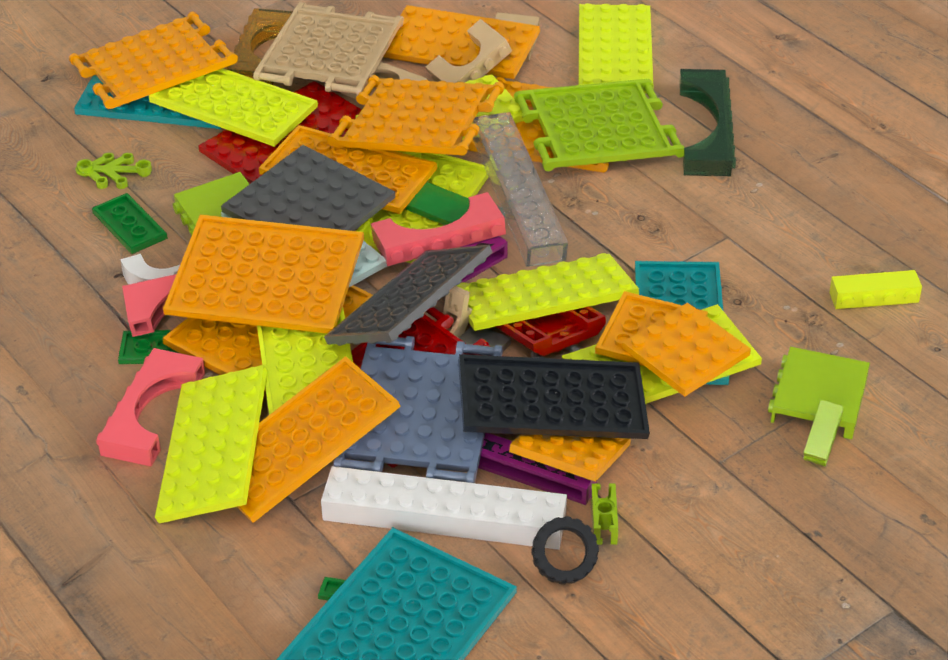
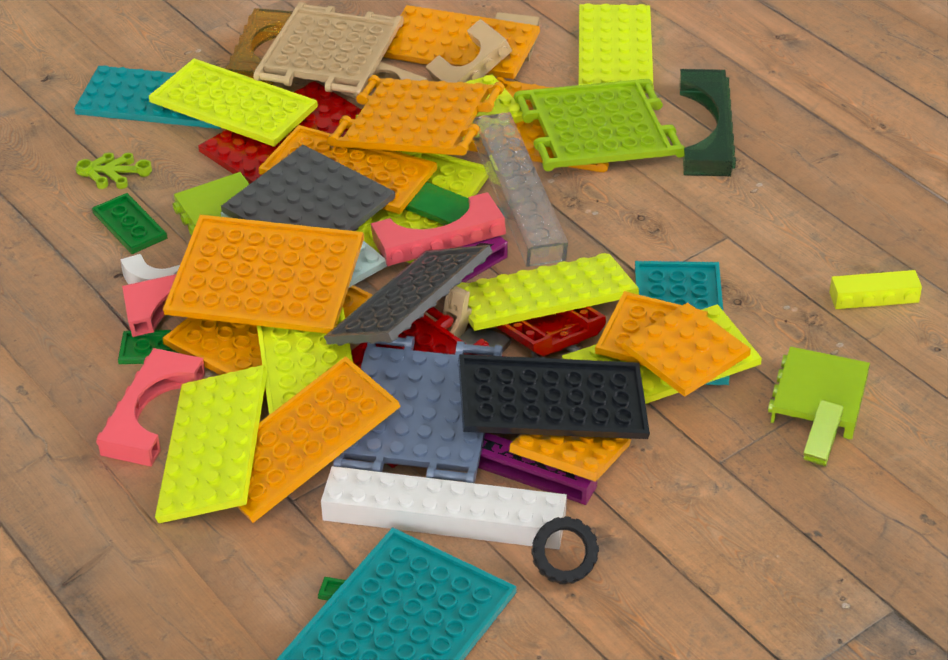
(152, 60): light orange plate -> none
(604, 513): lime piece -> none

